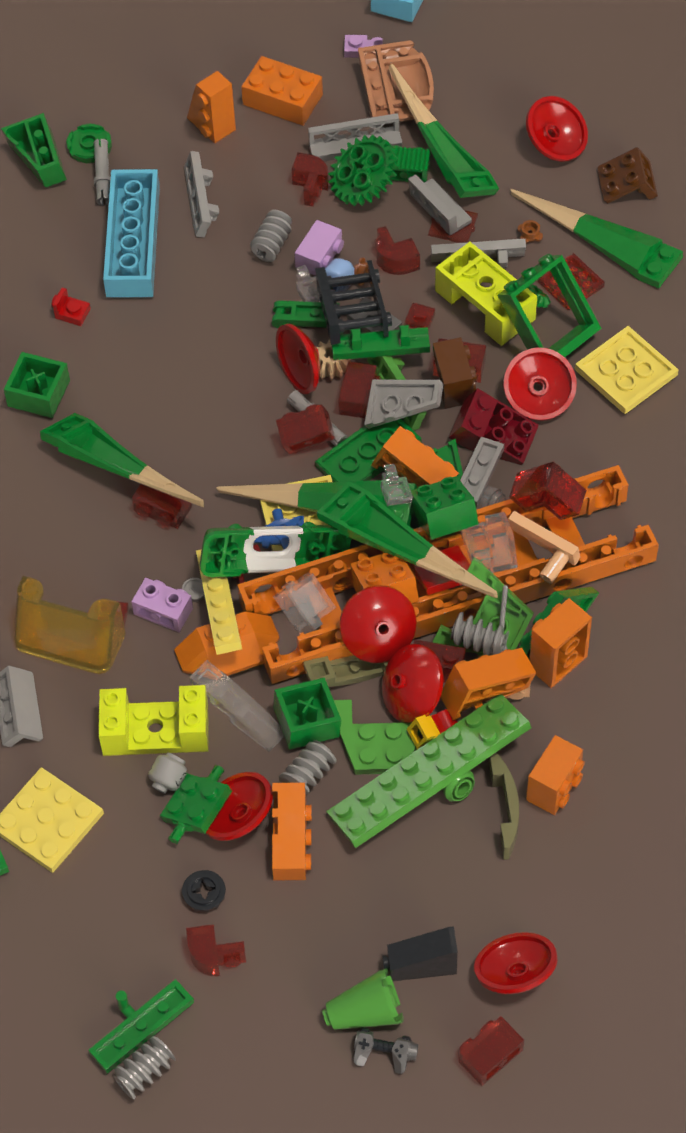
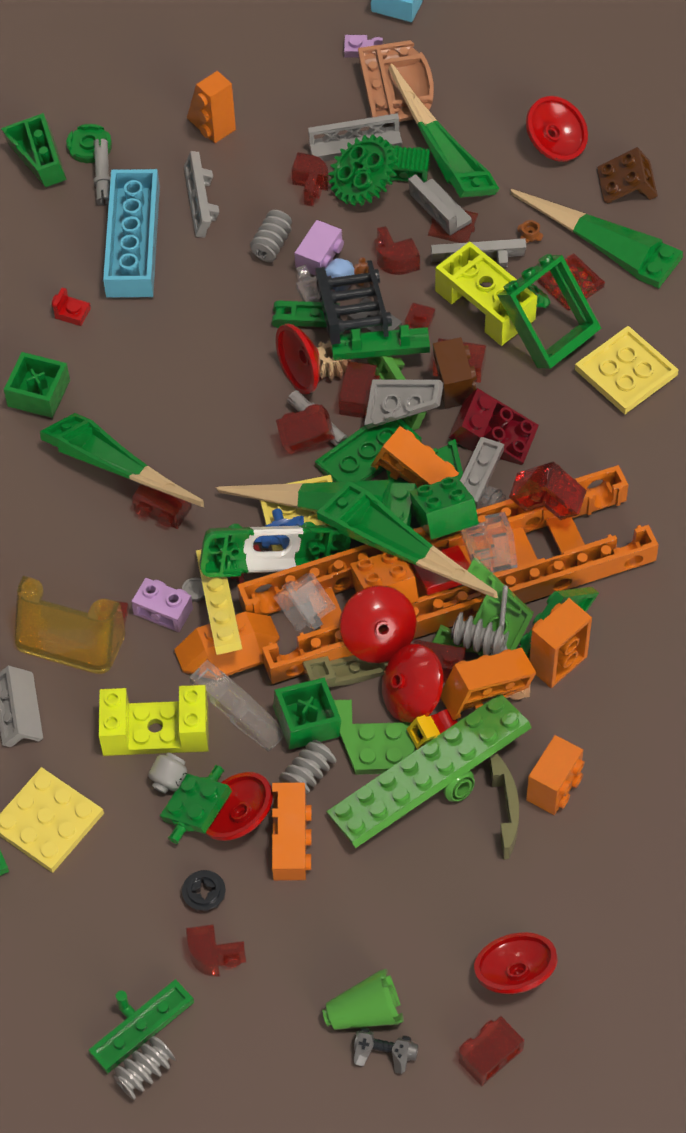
(282, 90): orange brick -> none
(395, 489): clear plate -> none
(423, 956): black slope -> none
(543, 368): red dish -> none
(562, 549): light nougat piece -> none

